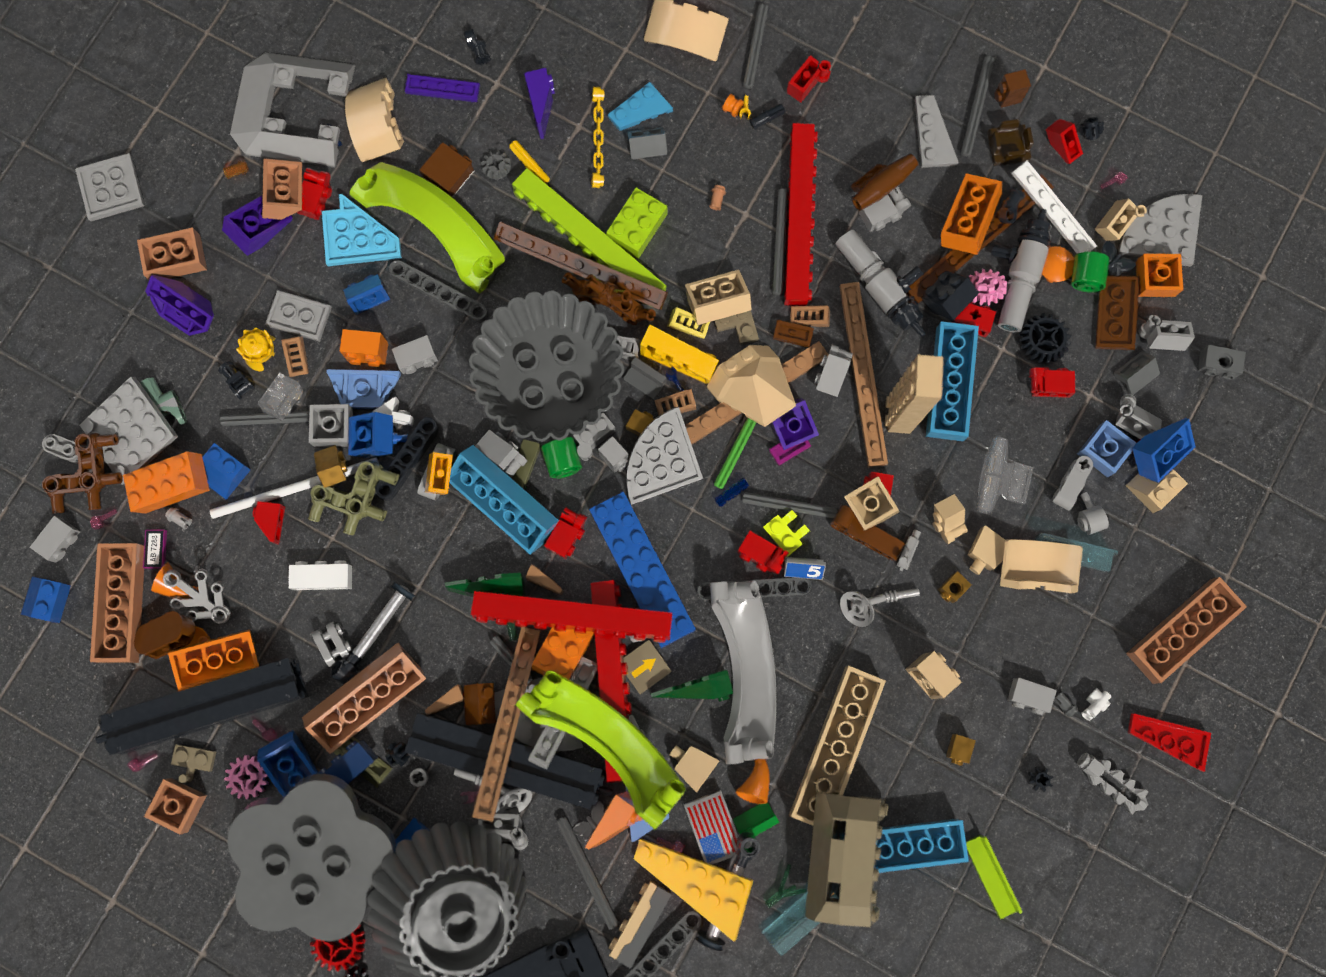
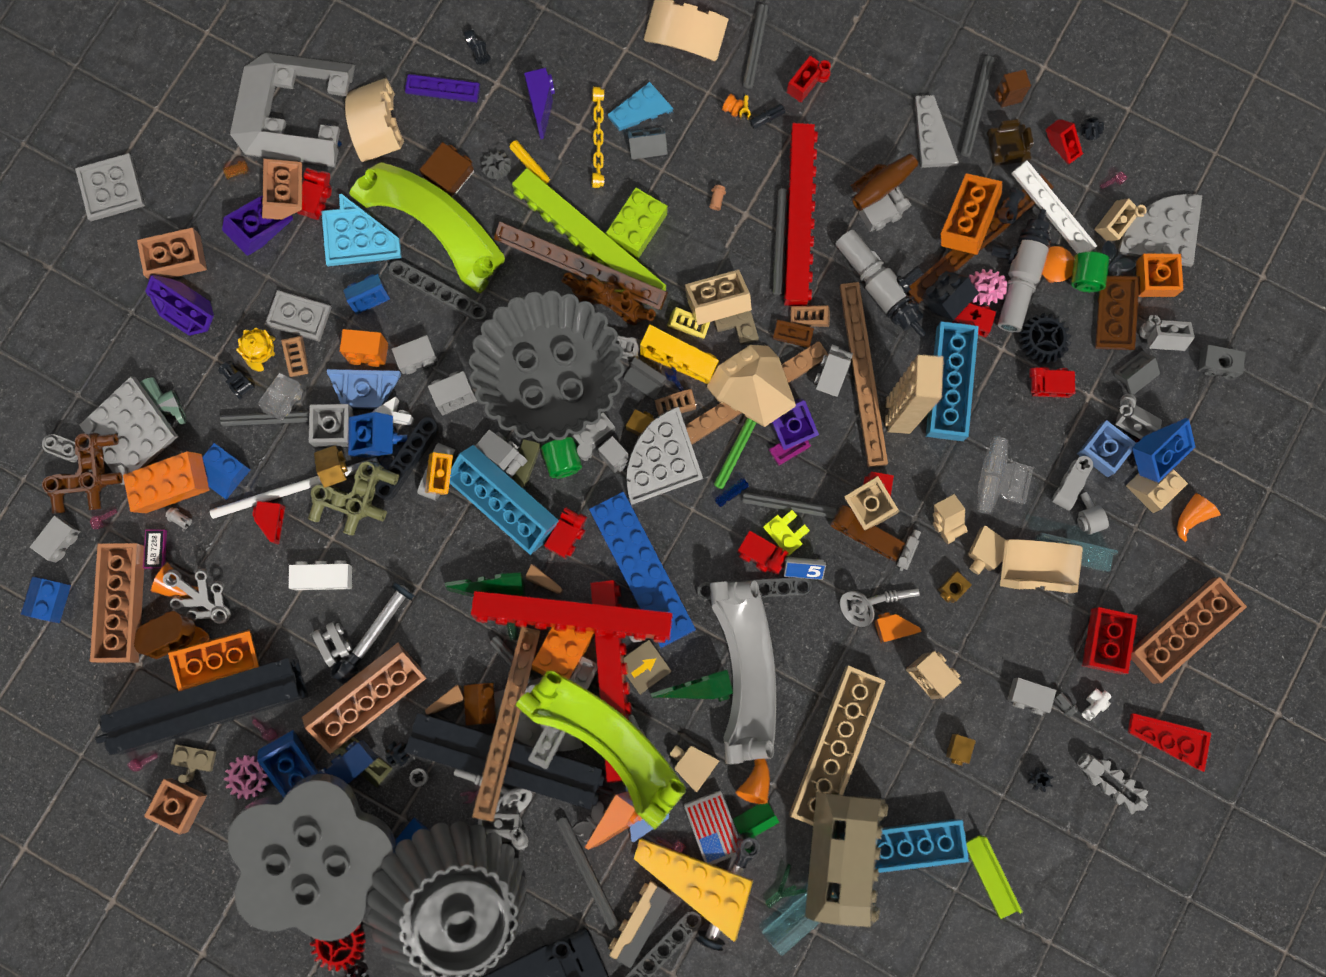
(452, 392): none -> light grey brick
(894, 627): none -> orange slope
(1109, 640): none -> red brick
(1196, 511): none -> orange hat

